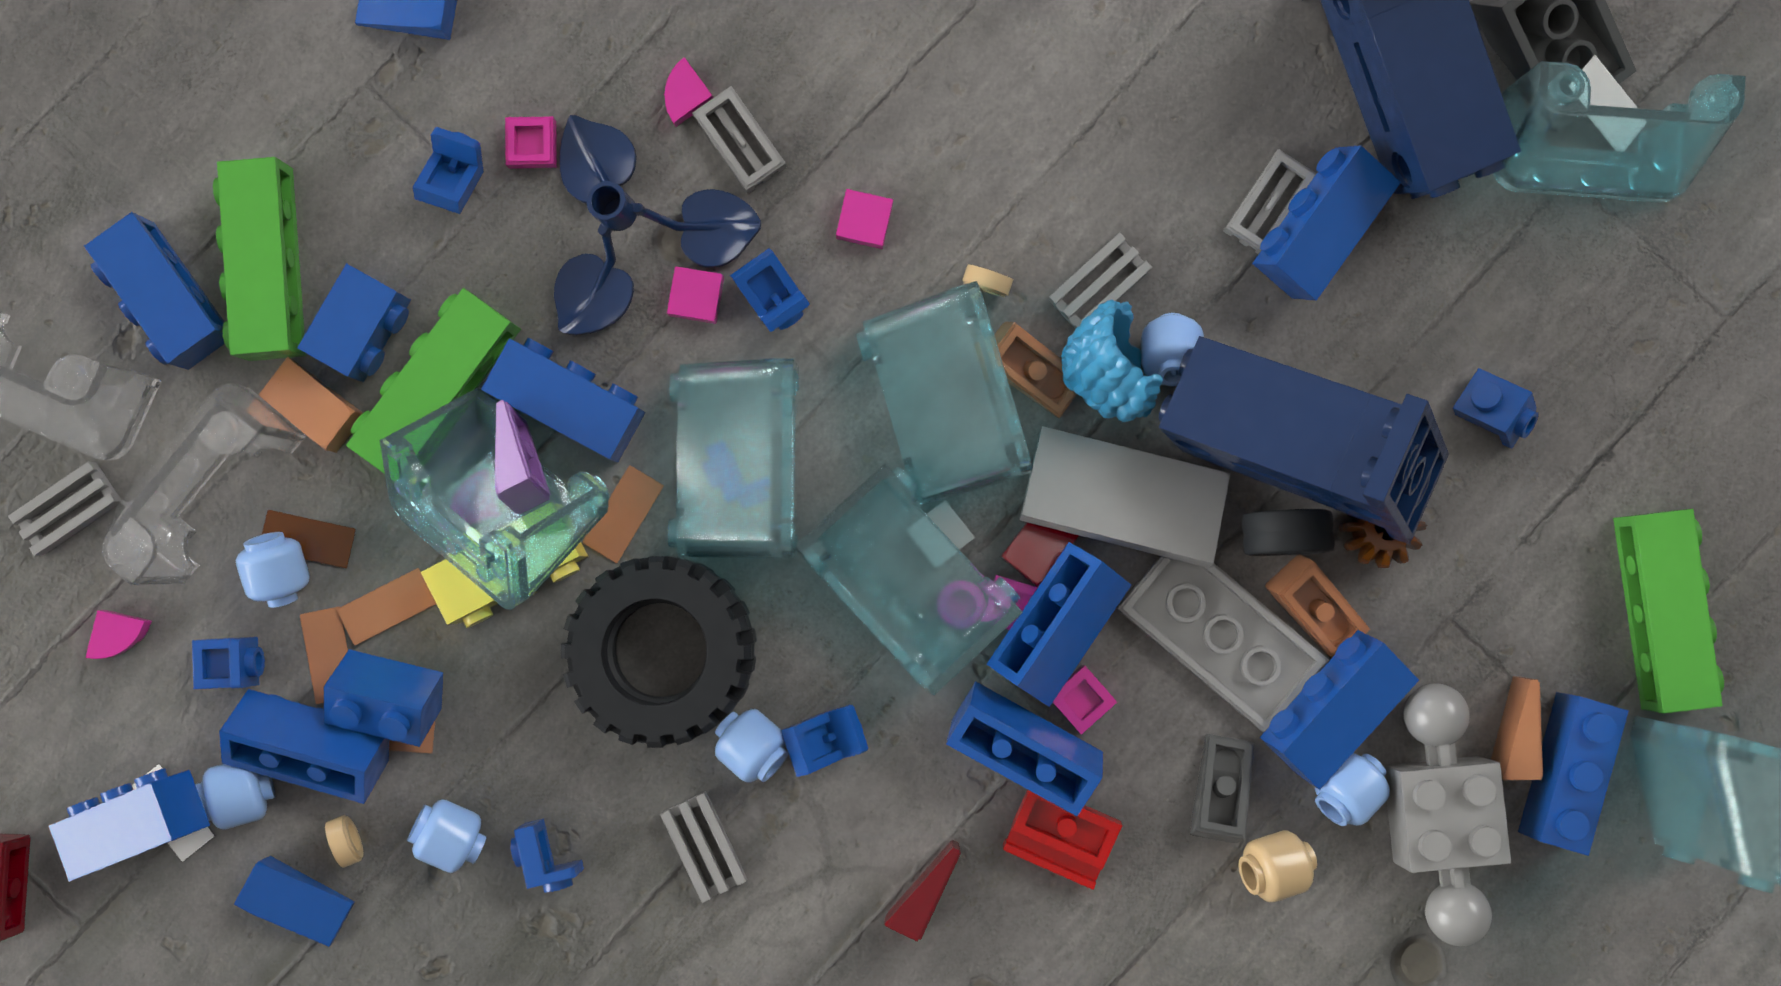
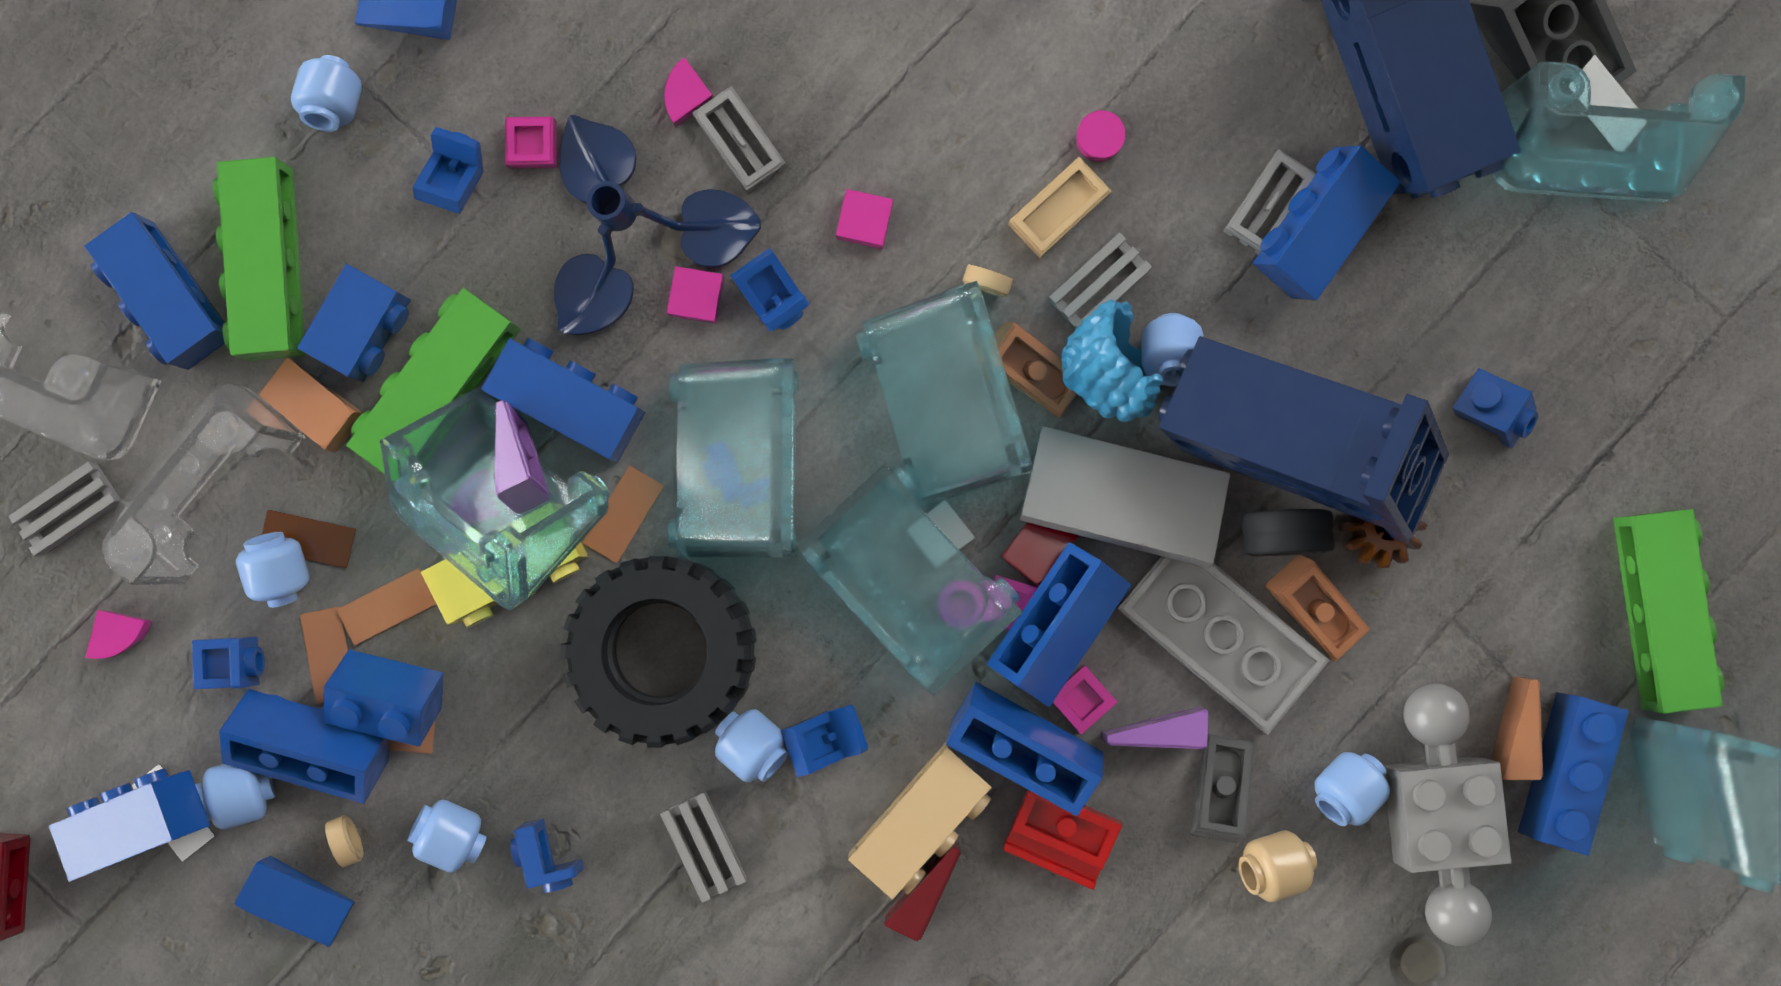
(326, 93): none -> light blue head
(921, 822): none -> tan brick
(1059, 207): none -> tan tile
(1100, 136): none -> dark pink tile
(1175, 730): none -> medium lavender slope
(1339, 708): blue brick -> none

